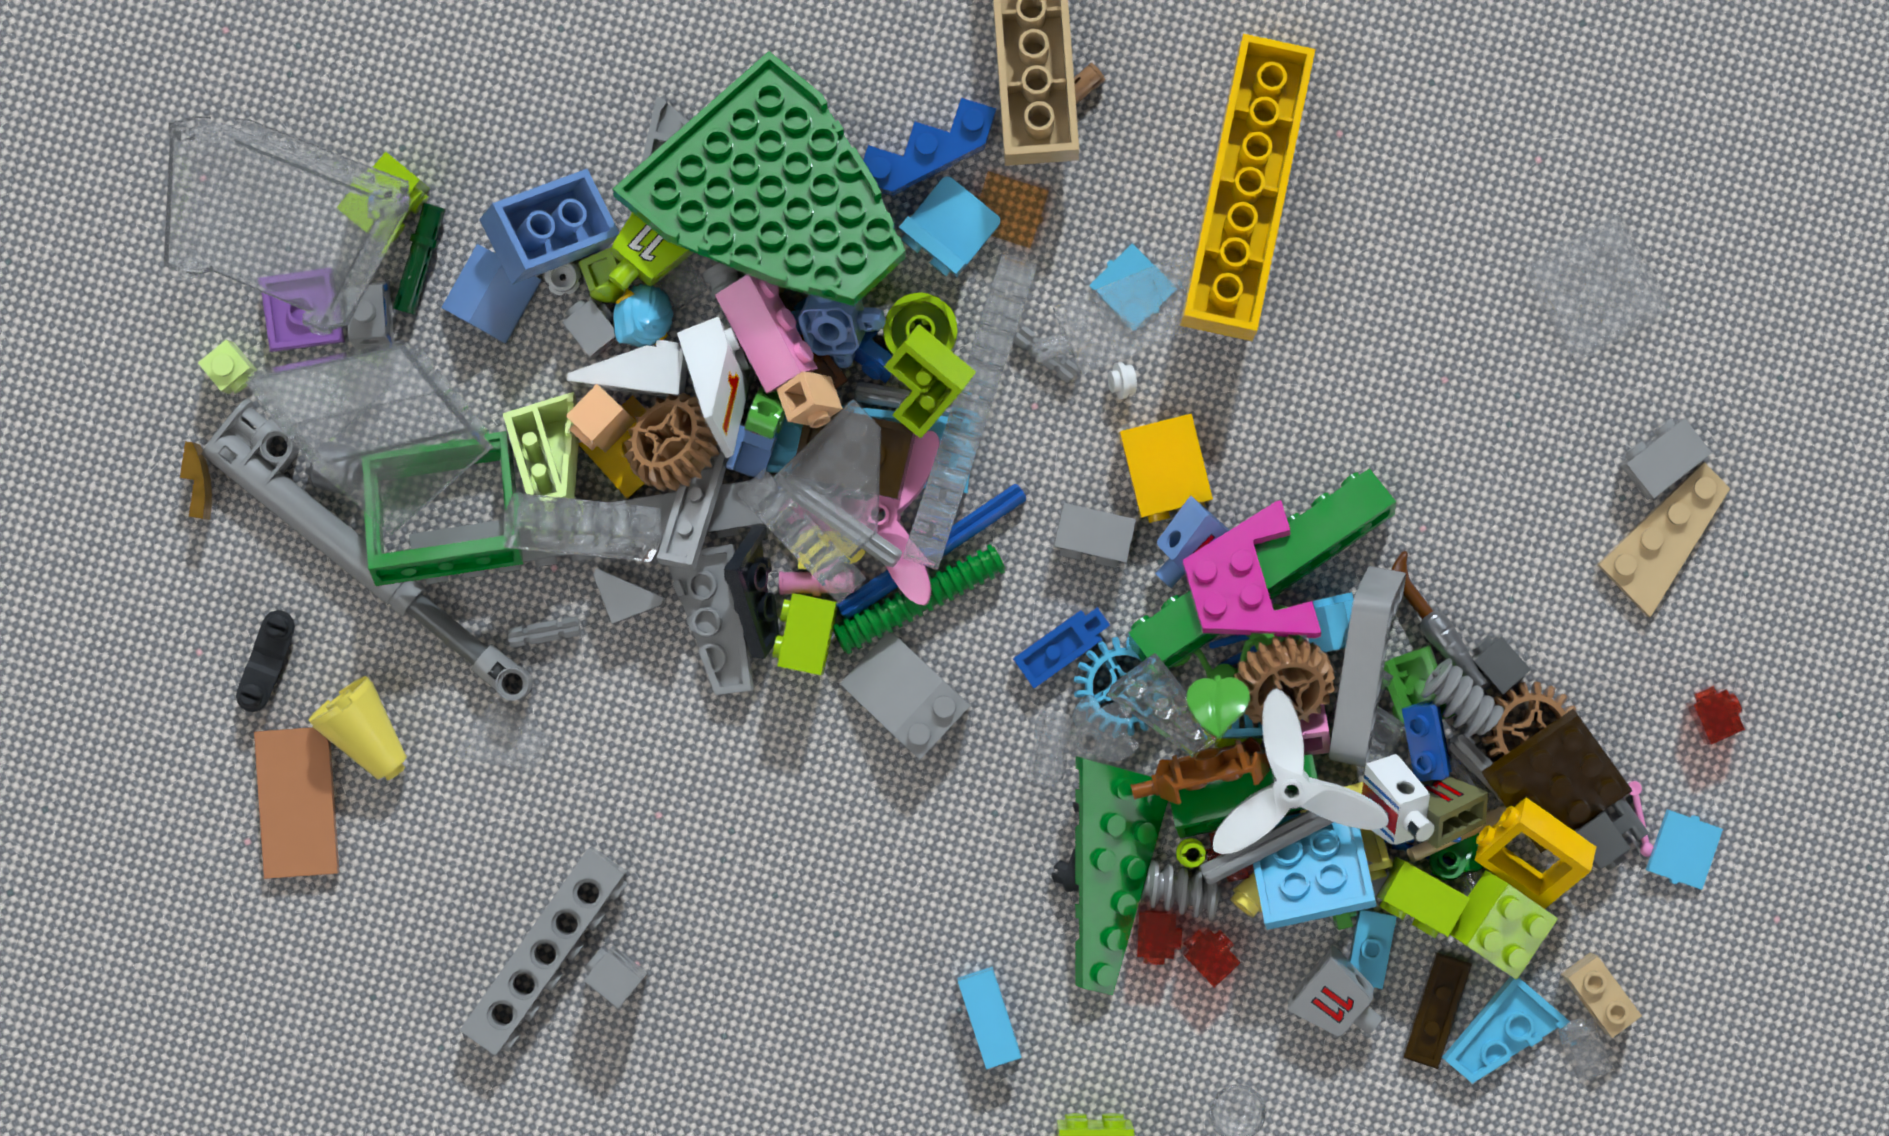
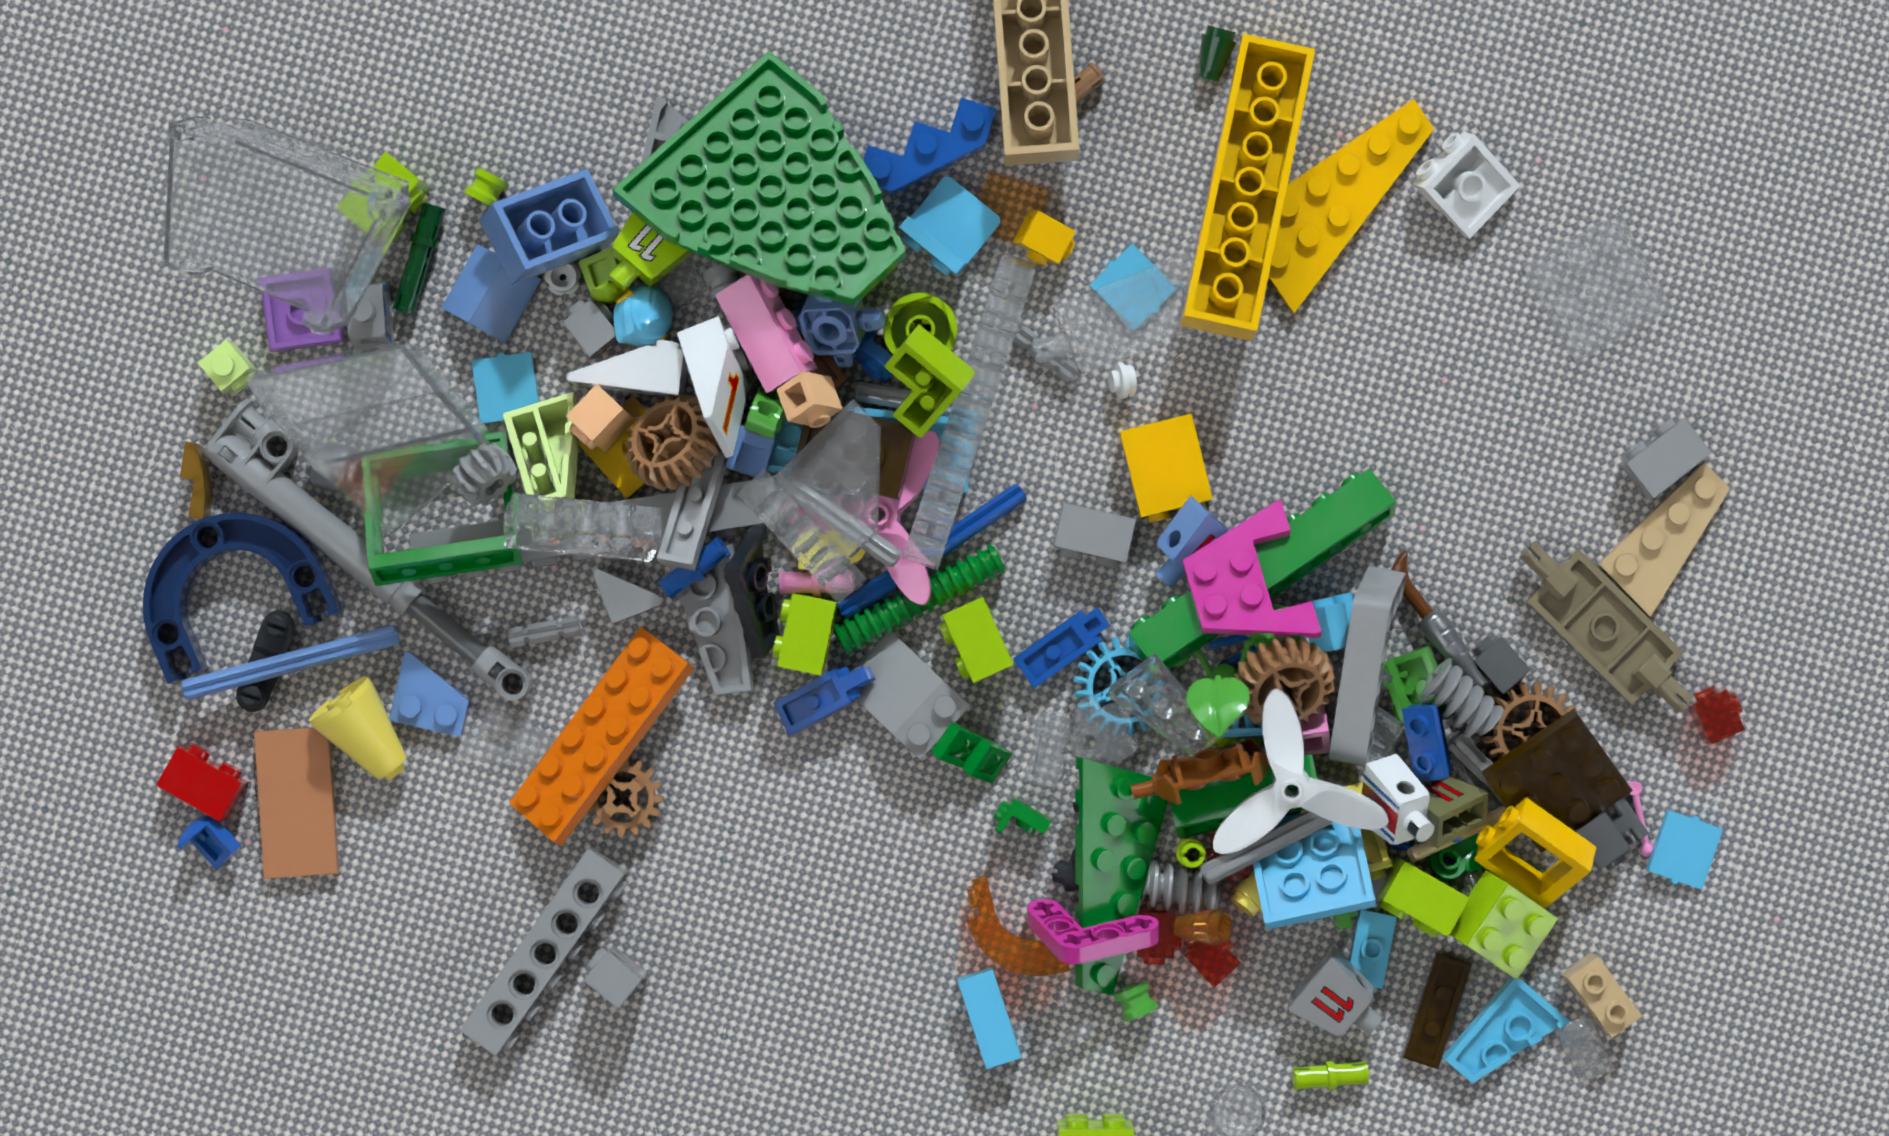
(186, 554): none -> dark blue piece
(202, 782): none -> red brick
(210, 839): none -> blue plate
(290, 662): none -> medium blue axle
(427, 699): none -> medium blue wing
(484, 474): none -> light grey gear
(485, 187): none -> lime wheel
(504, 384): none -> medium azure piece
(601, 736): none -> orange plate
(636, 812): none -> medium nougat gear
(682, 578): none -> blue pin
(822, 698): none -> blue hinge
(971, 752): none -> green slope
(976, 639): none -> lime brick
(1008, 950): none -> clear orange arch
(1028, 818): none -> green bracket
(1044, 238): none -> yellow brick
(1080, 945): none -> dark pink beam
(1135, 1000): none -> bright green wheel
(1205, 927): none -> clear orange cone
(1215, 52): none -> dark green cone
(1330, 1075): none -> lime pin
(1336, 198): none -> yellow wing
(1465, 182): none -> white plate
(1604, 627): none -> dark tan plate

